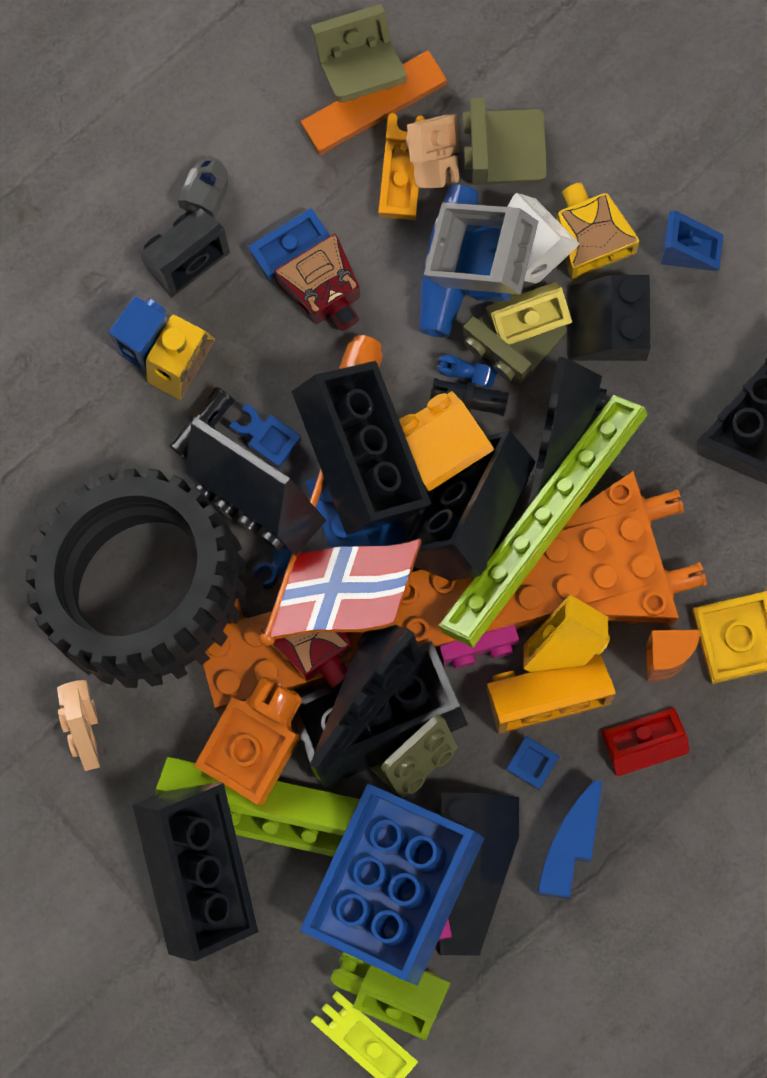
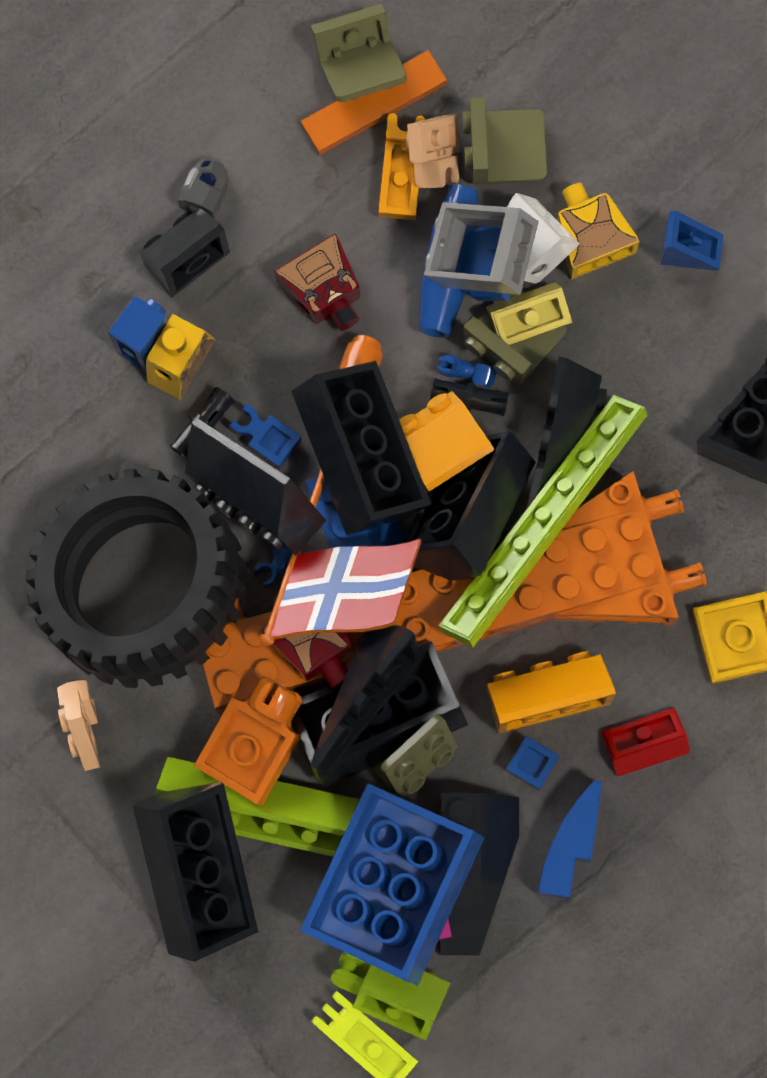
(287, 242): blue plate -> none
(496, 643): dark pink plate -> none
(567, 637): yellow slope -> none
(611, 319): black slope -> none
(669, 652): orange brick -> none

